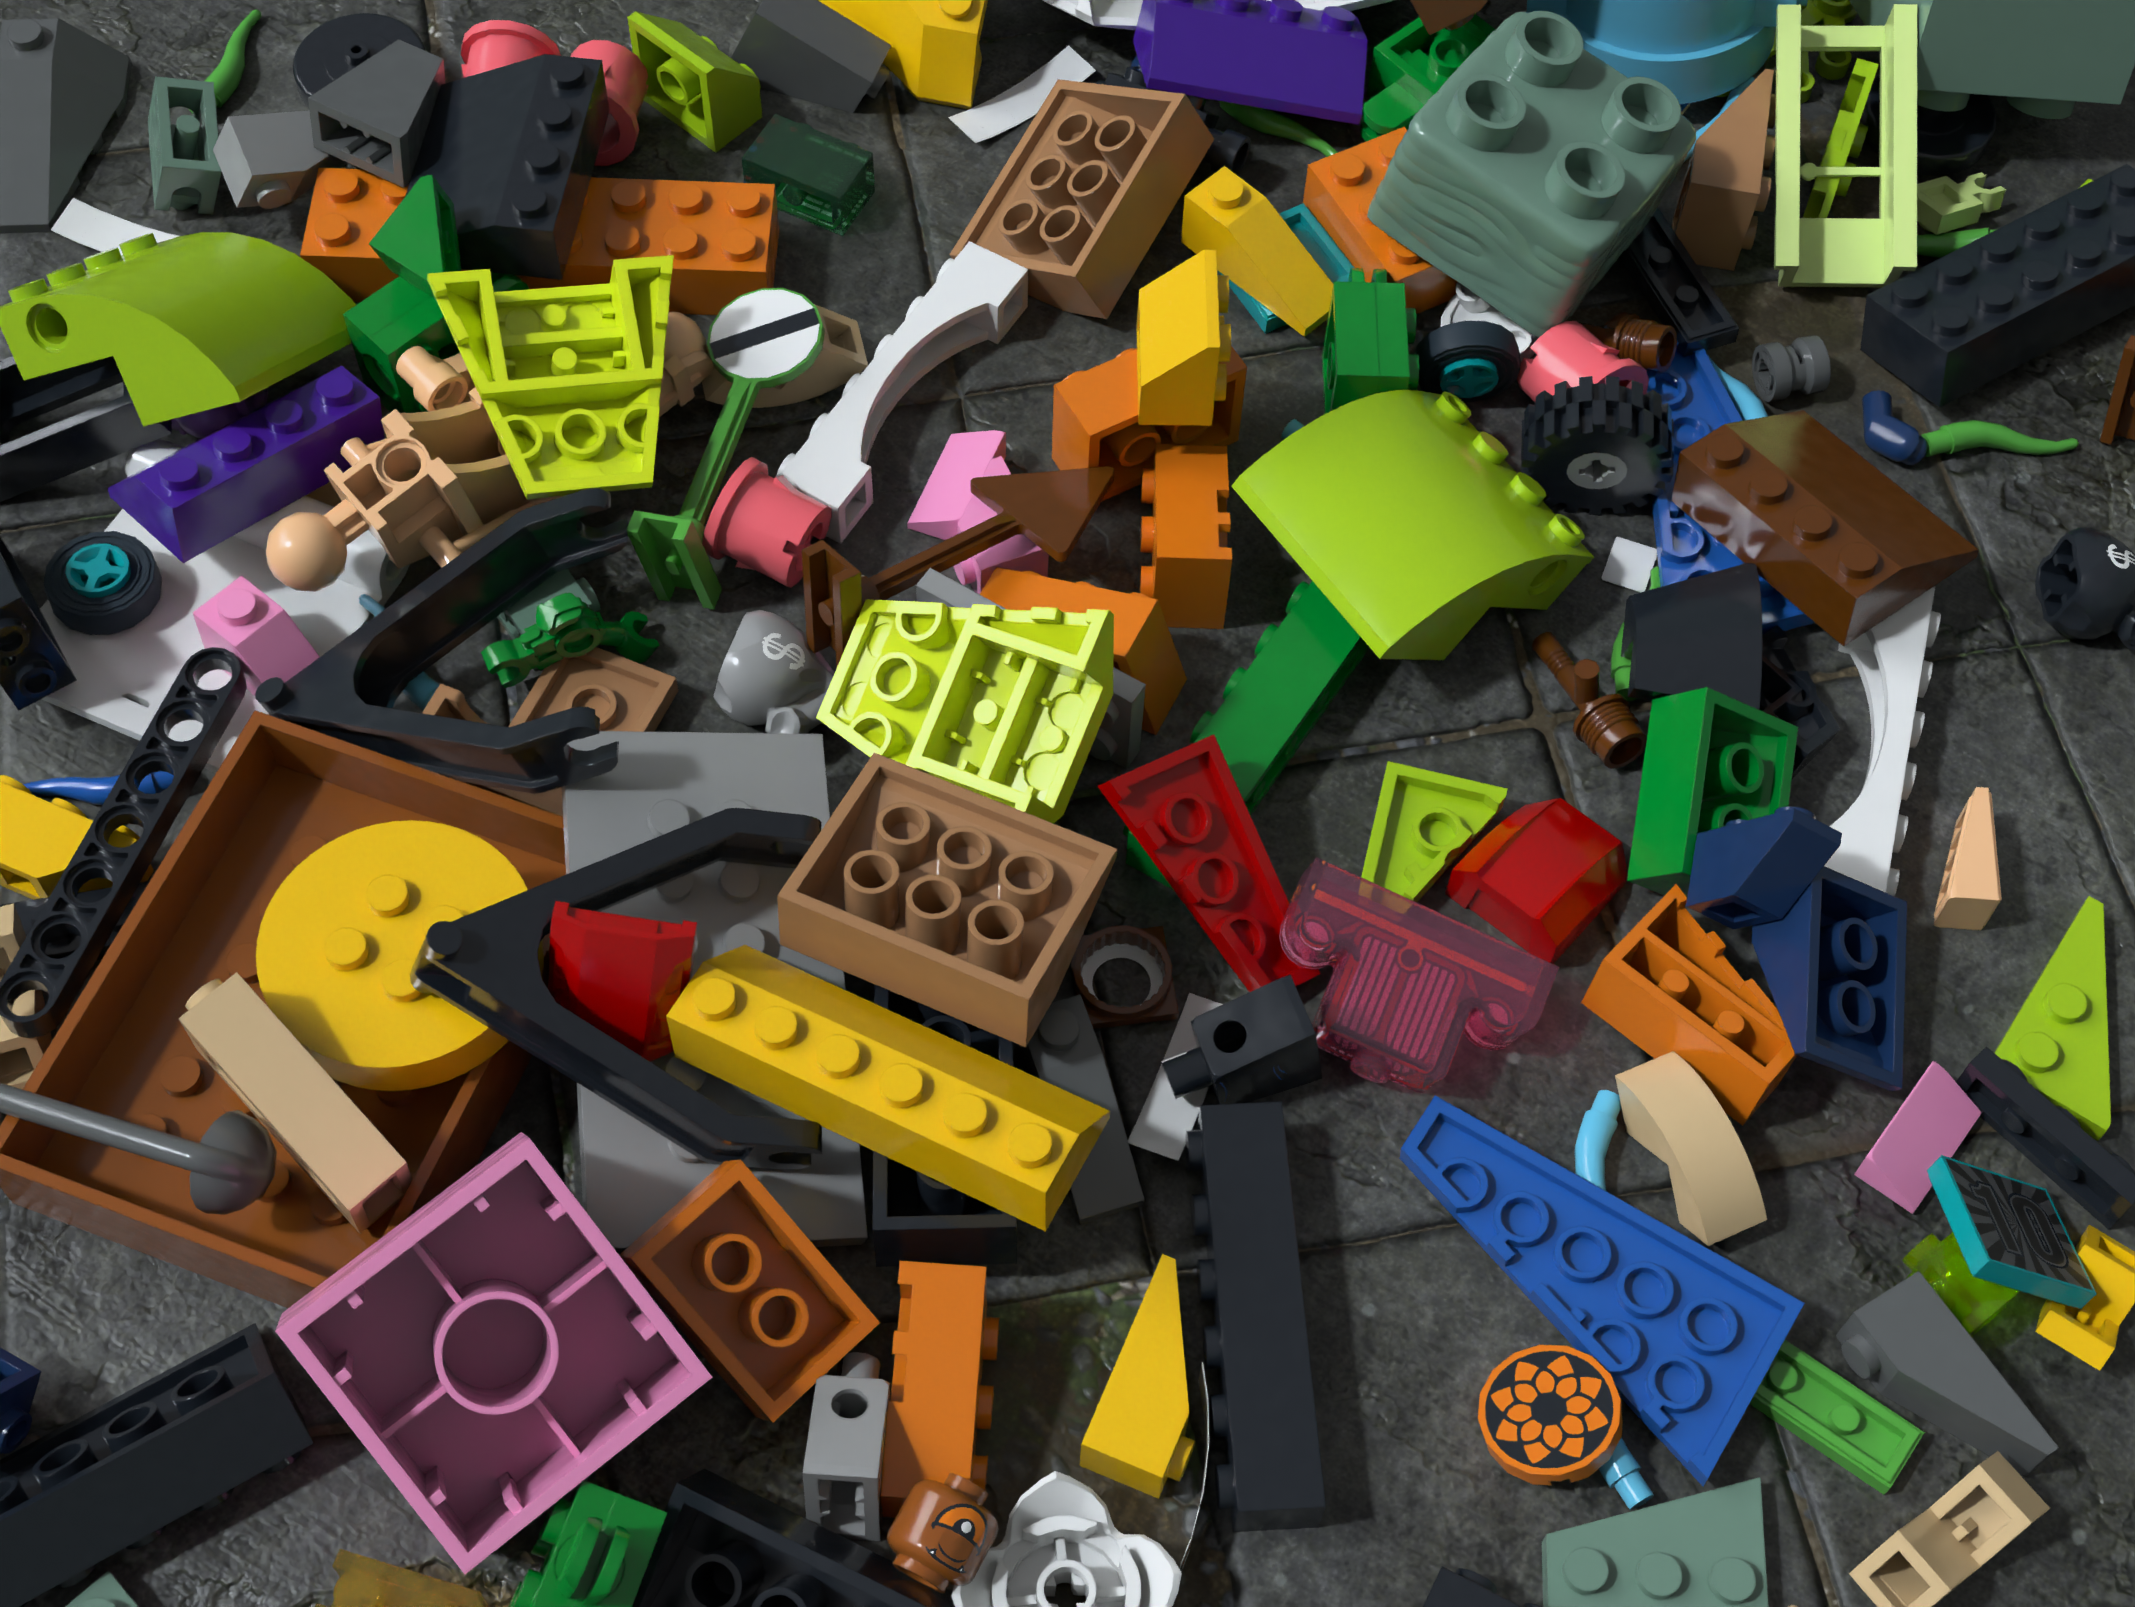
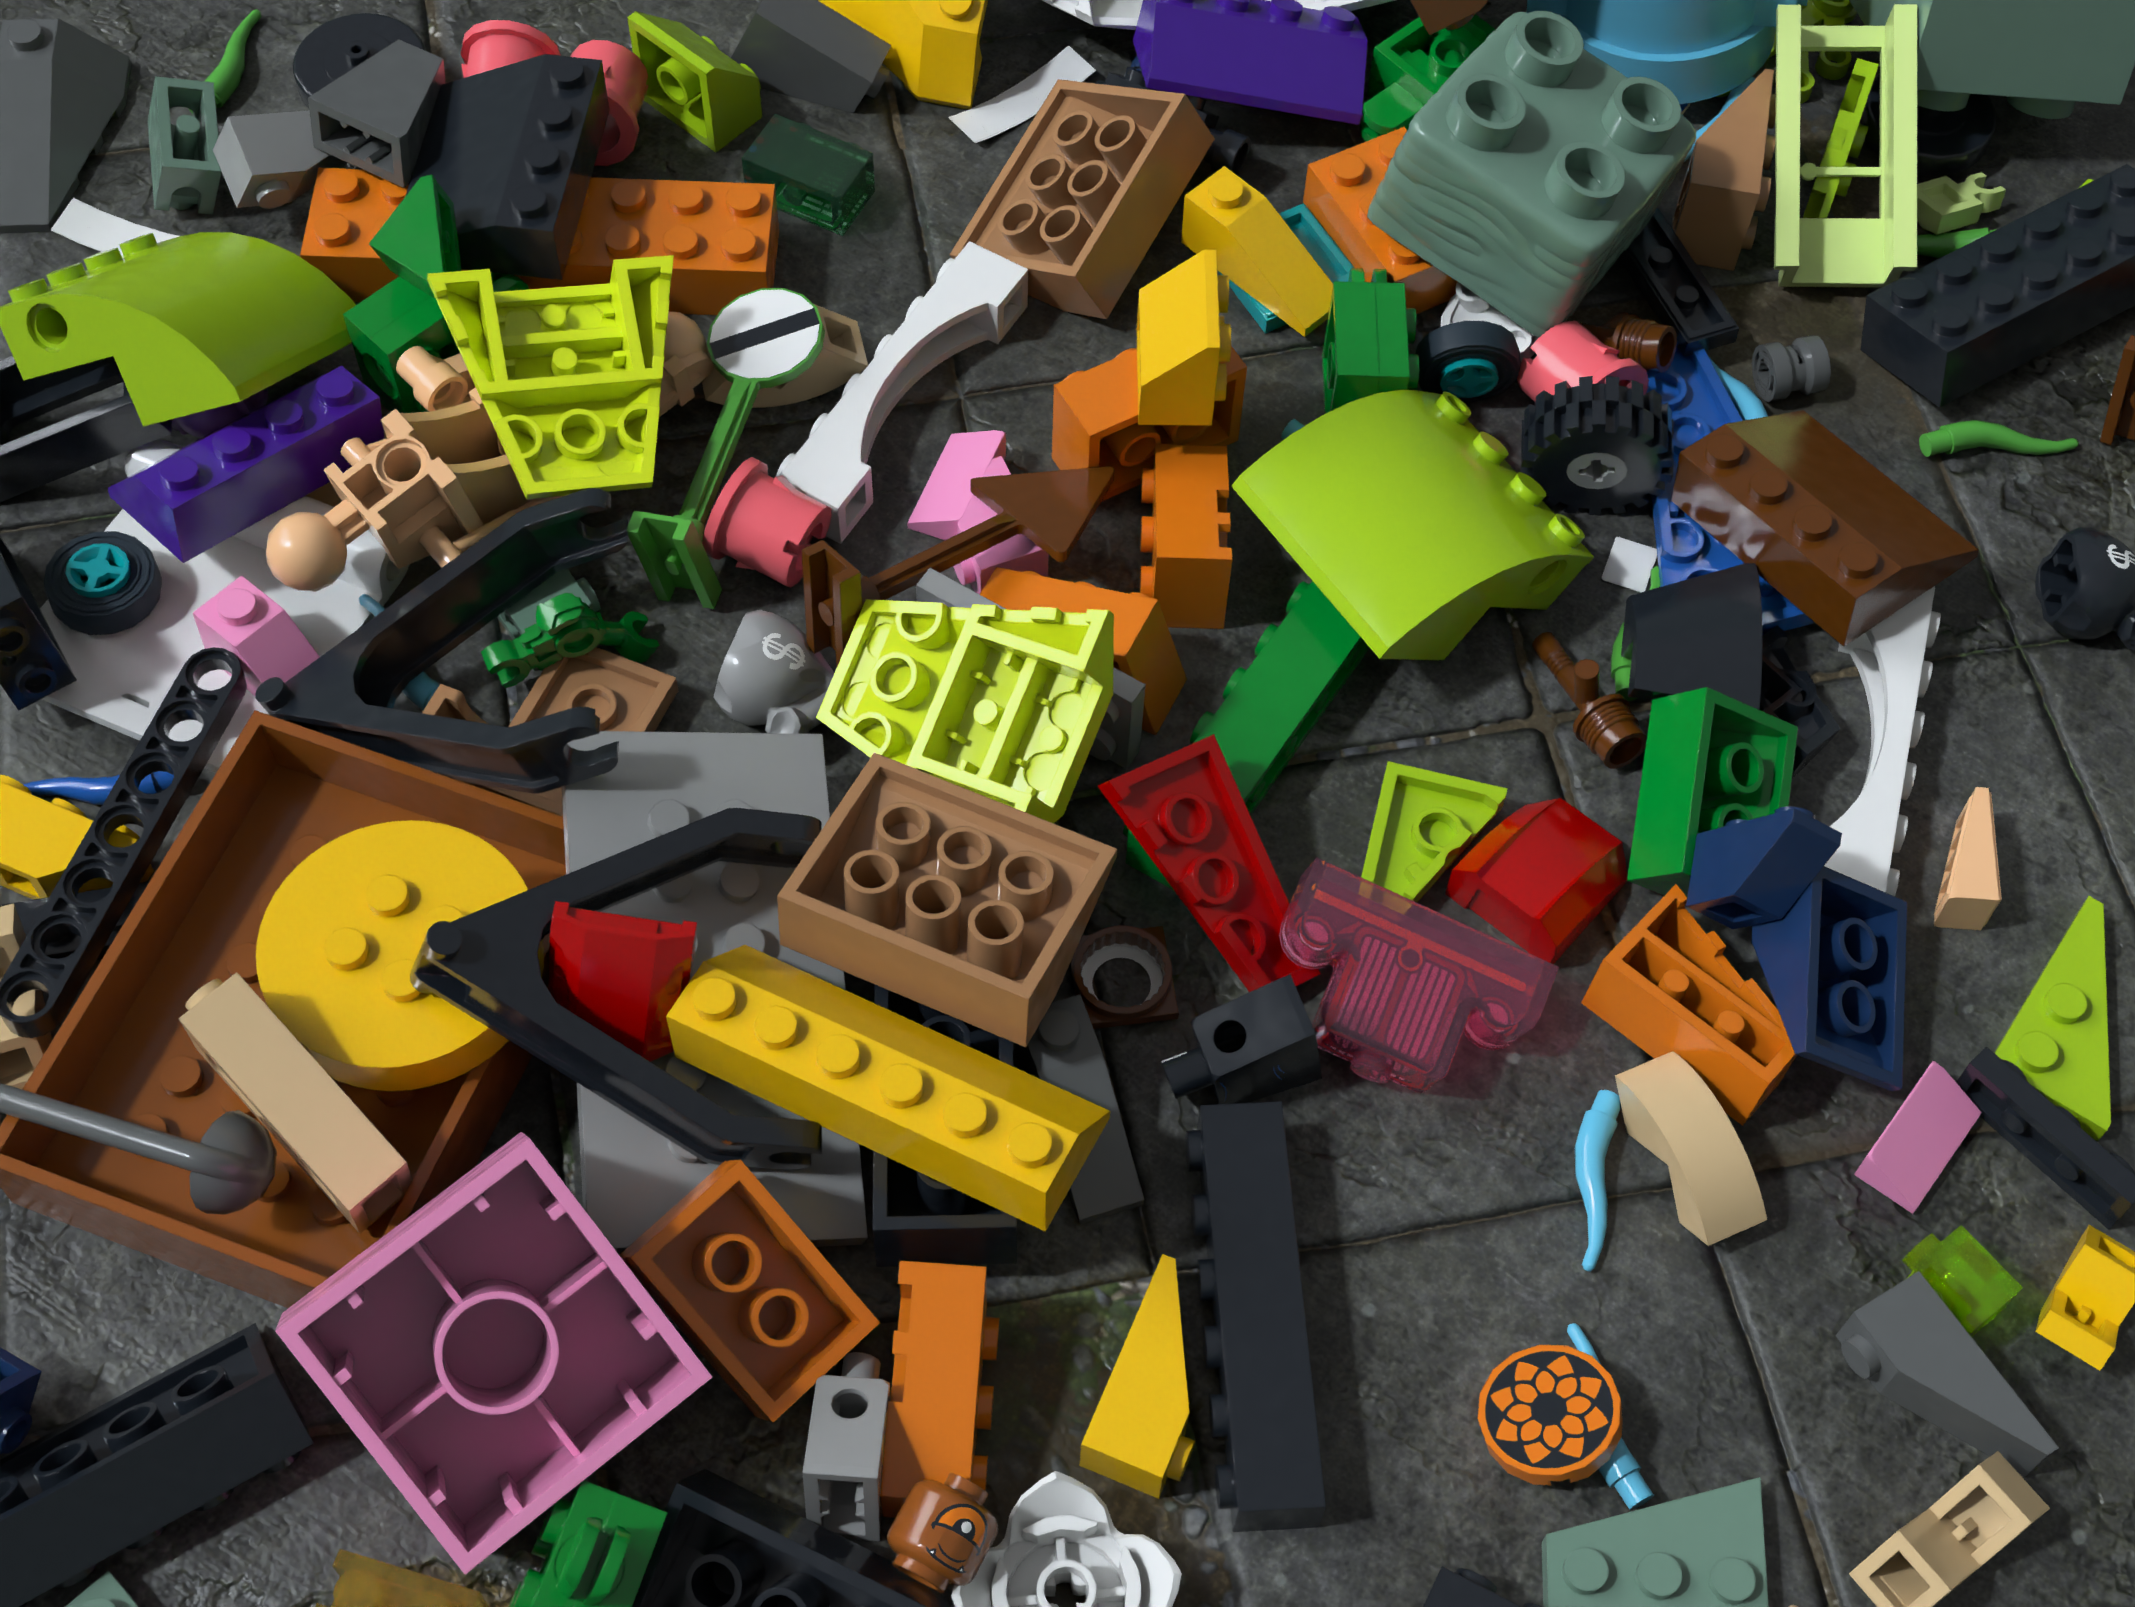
(1163, 1118): white sticker -> none
(1204, 1397): white sticker -> none
(1276, 125): bright green animal -> none
(1649, 1304): blue wing -> none
(1836, 1417): bright green tile -> none
(1887, 434): dark blue arm -> none
(2010, 1232): tile -> none

